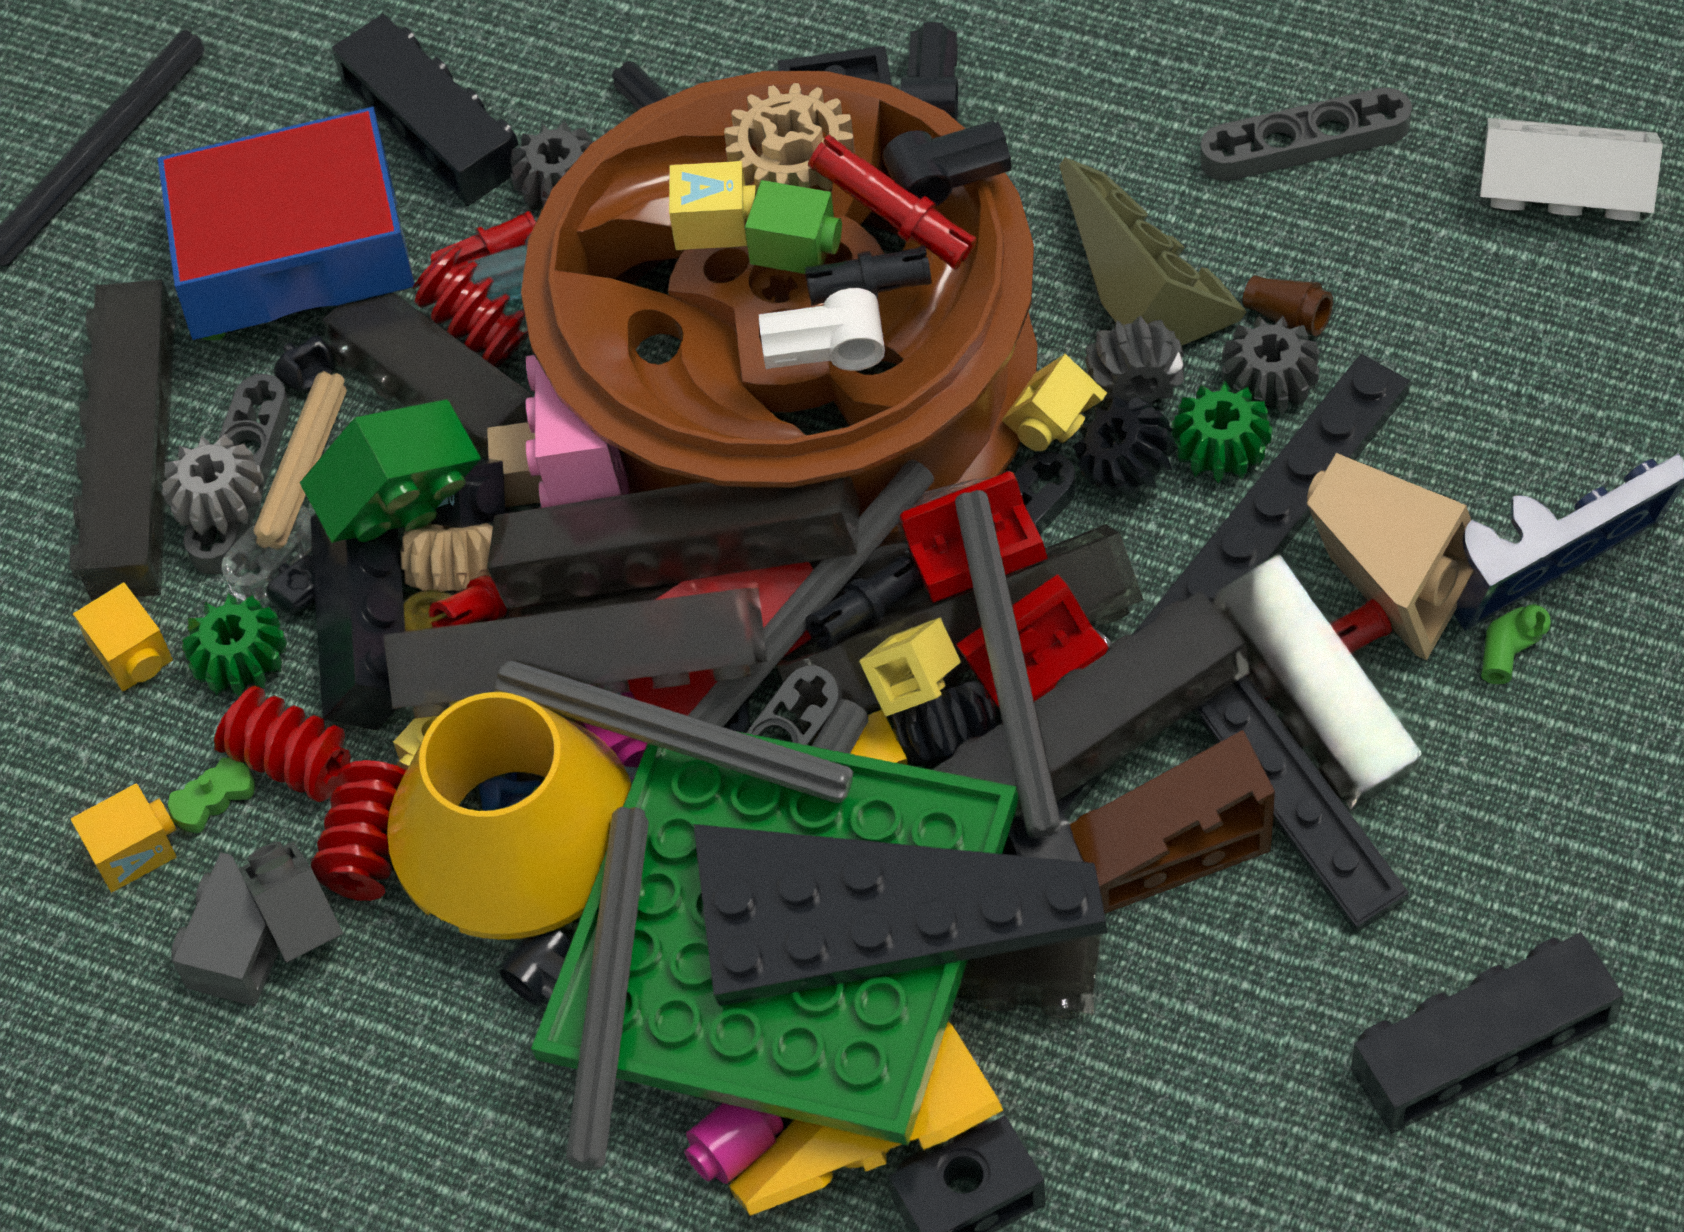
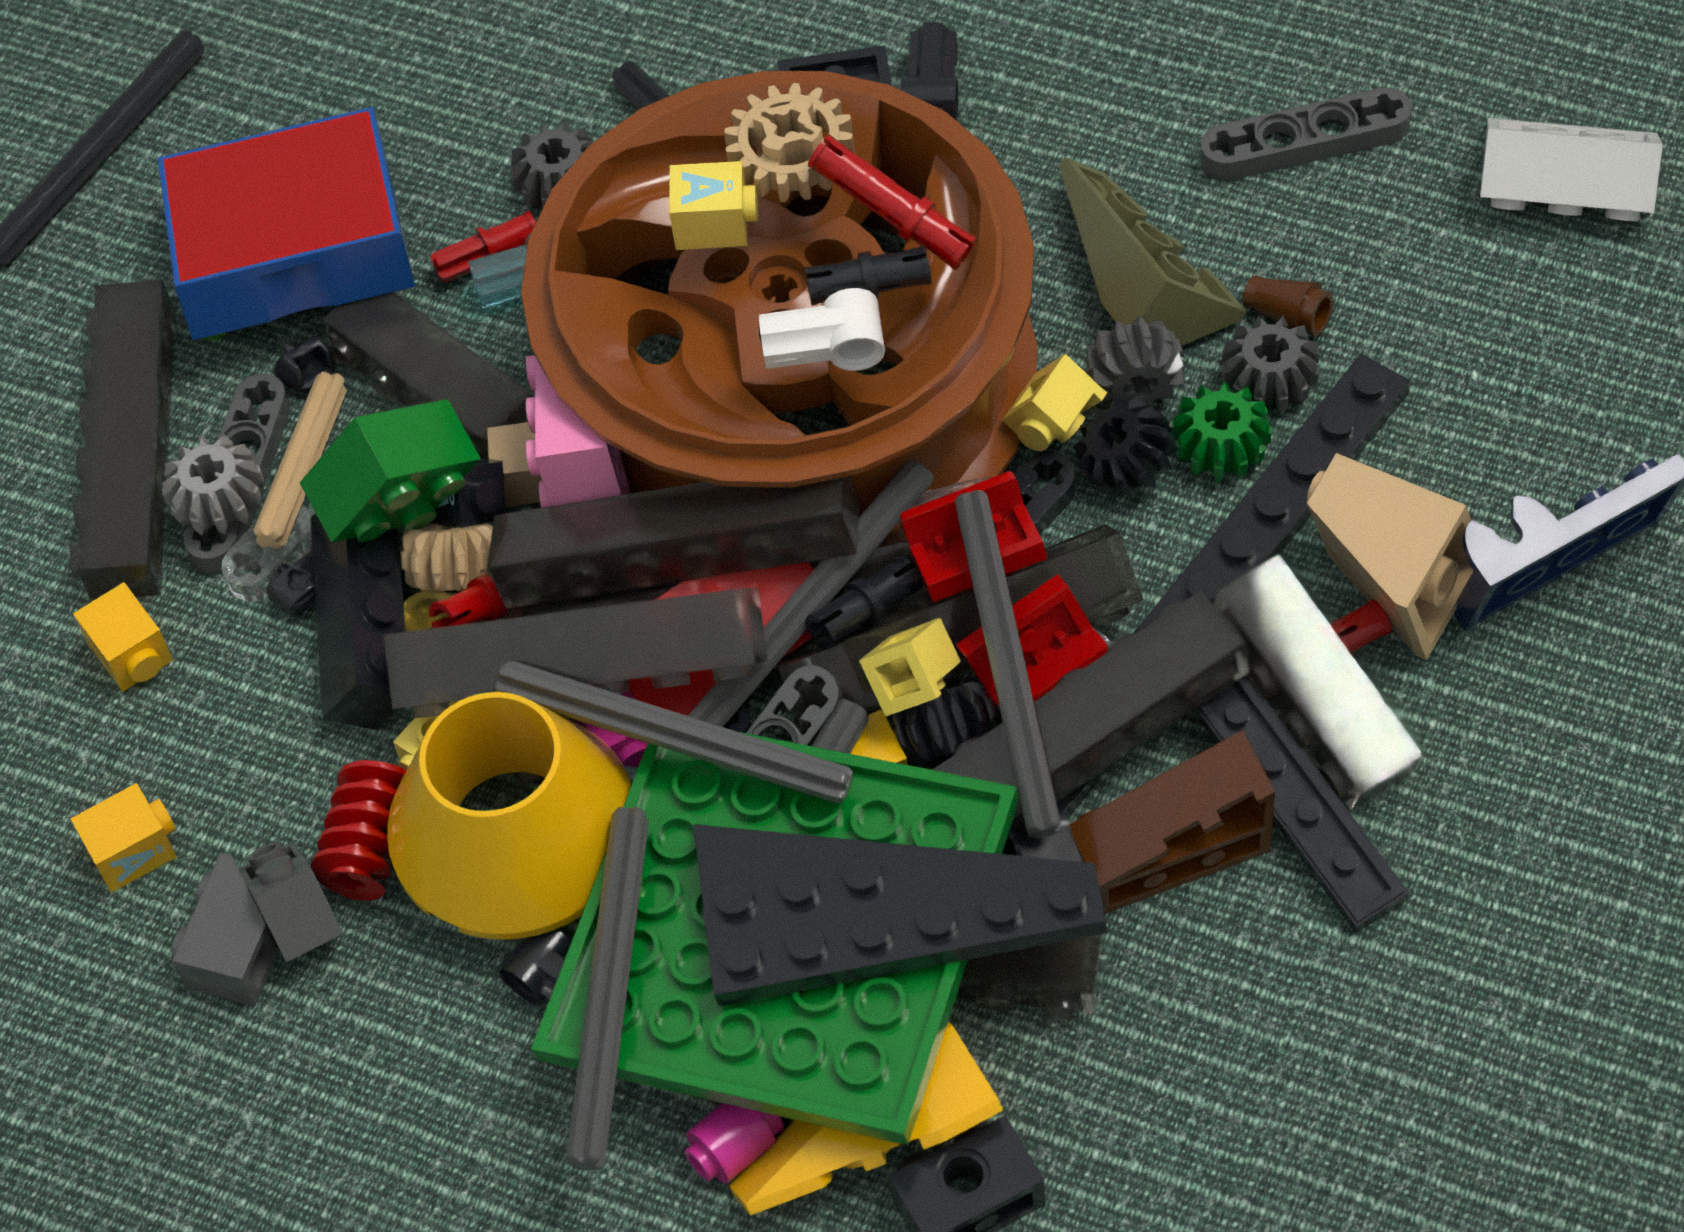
(210, 794): bright green piece -> none
(234, 645): green gear -> none
(283, 743): red piece -> none
(426, 108): black brick -> none
(470, 308): red piece -> none
(504, 791): blue piece -> none
(791, 227): bright green brick -> none
(946, 162): black piece -> none
(1485, 1031): black brick -> none
(1509, 637): bright green arm -> none

